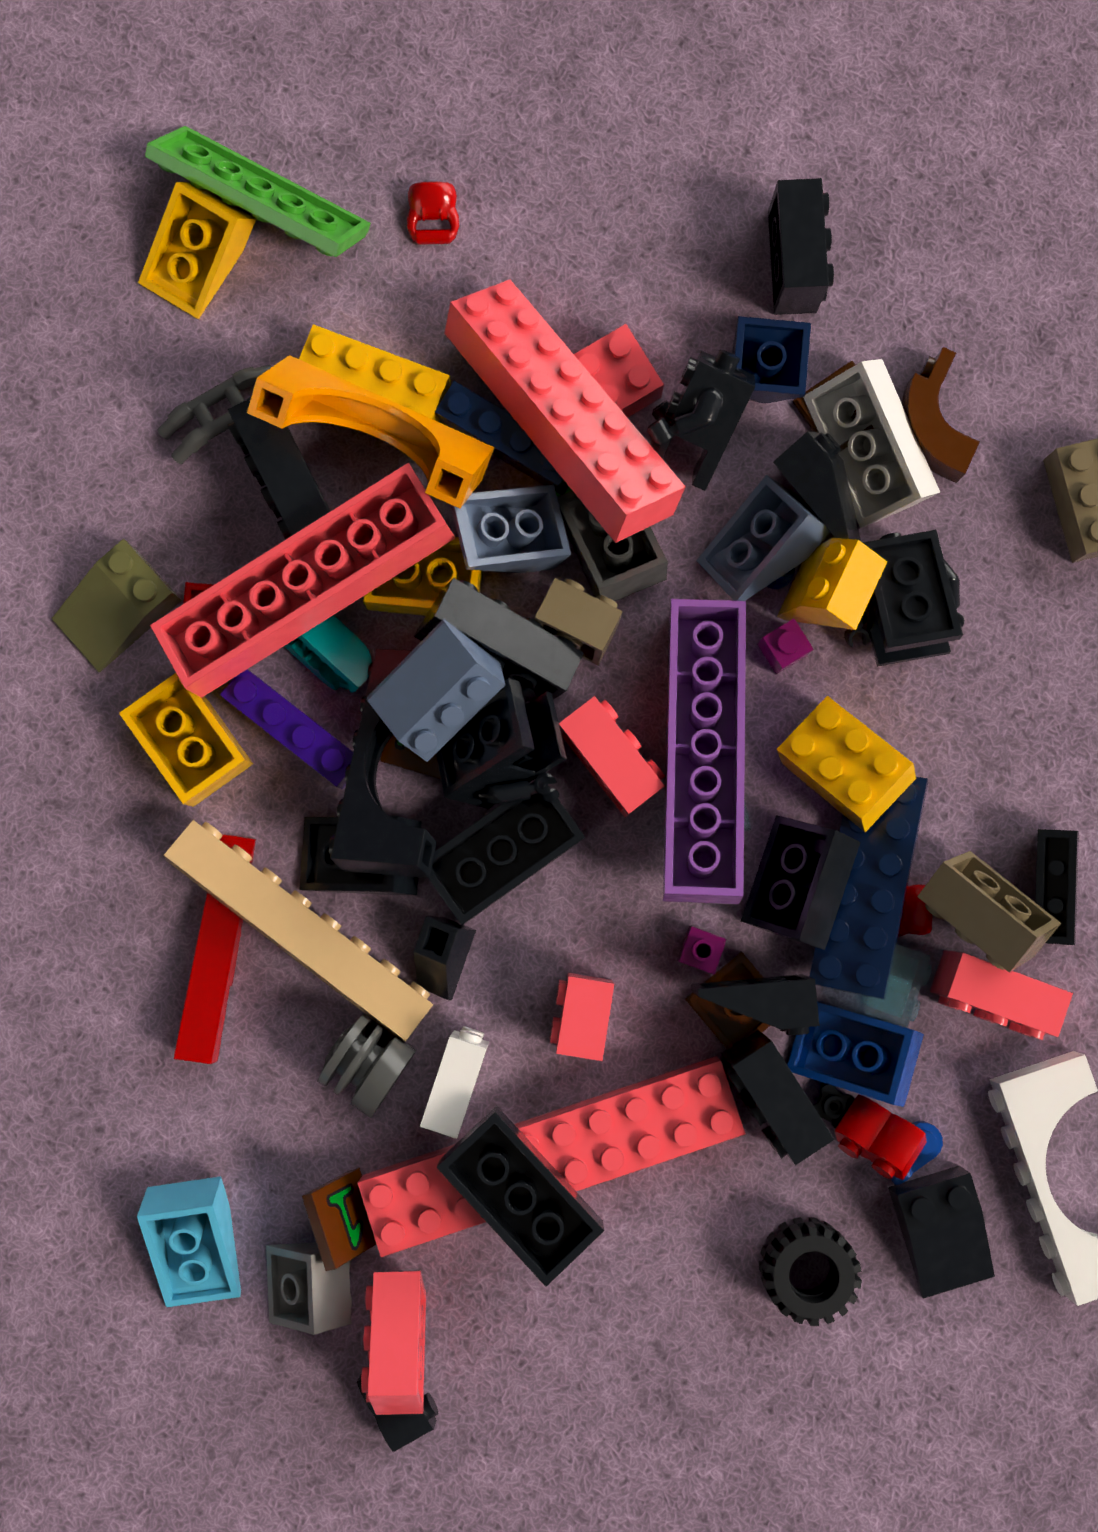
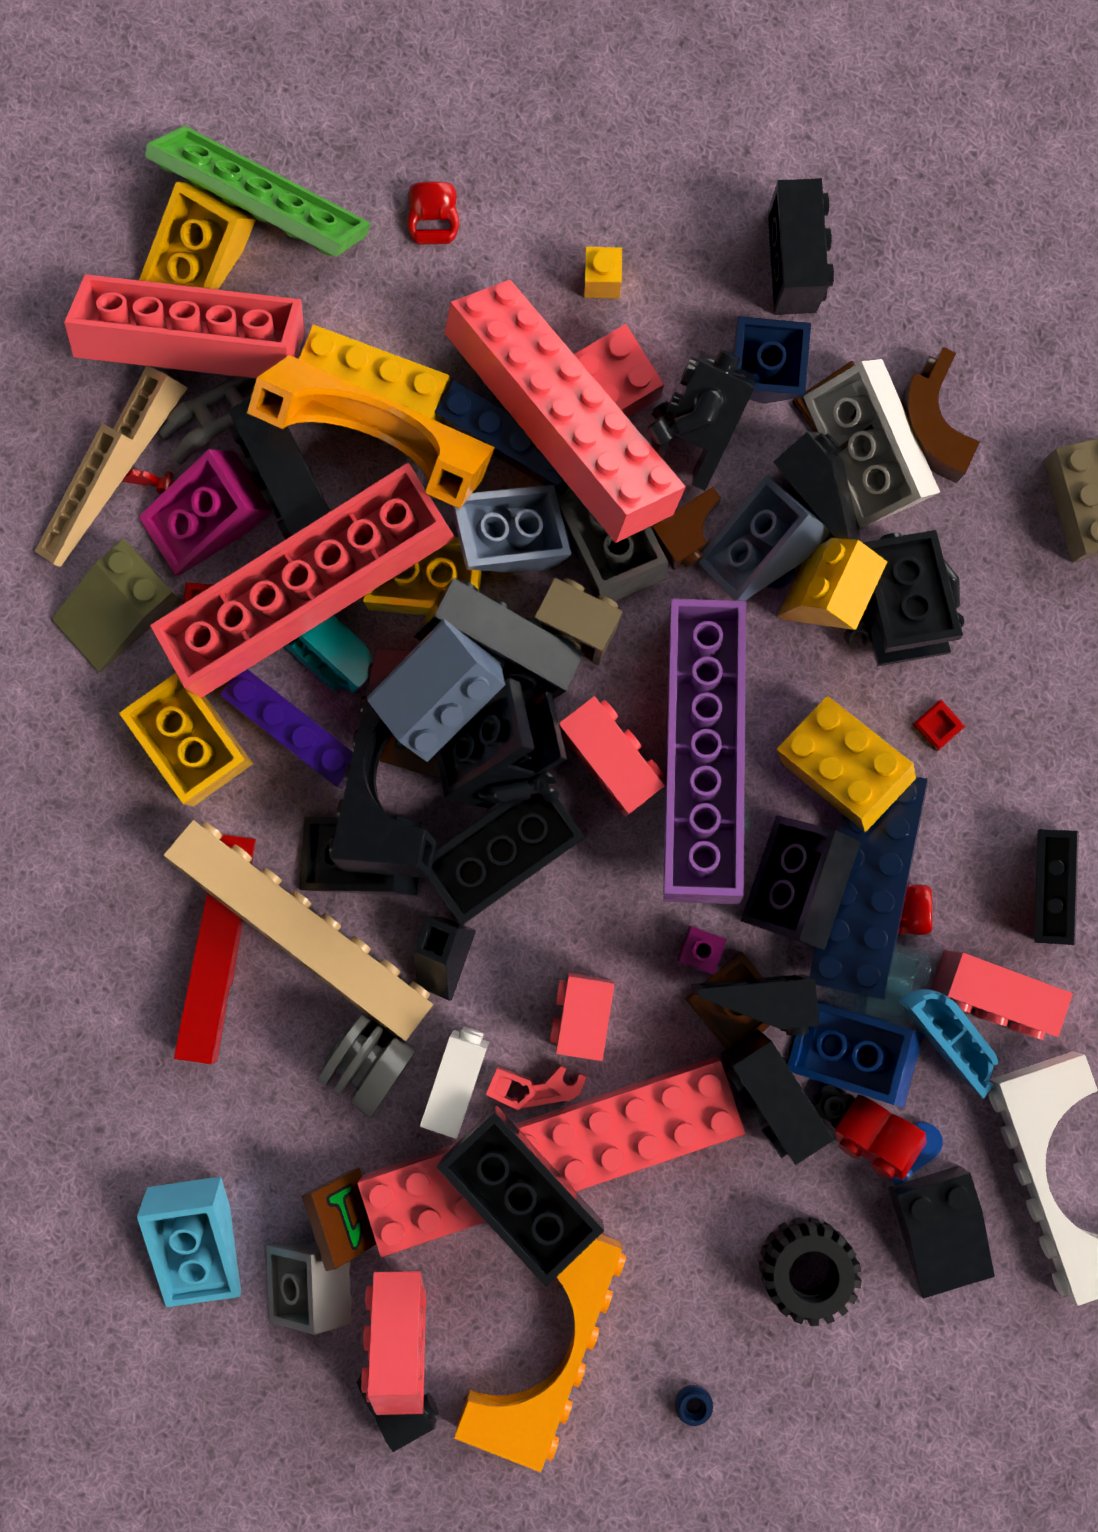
(109, 461): none -> tan slope
(145, 478): none -> red piece
(182, 326): none -> coral brick
(204, 510): none -> dark pink slope
(525, 1423): none -> light orange arch
(541, 1093): none -> coral piece
(603, 272): none -> yellow brick
(682, 533): none -> reddish brown arch
(696, 1417): none -> dark blue plate
(785, 646): magenta brick -> none
(938, 725): none -> red tile
(952, 1036): none -> dark azure brick
(988, 911): dark tan brick -> none

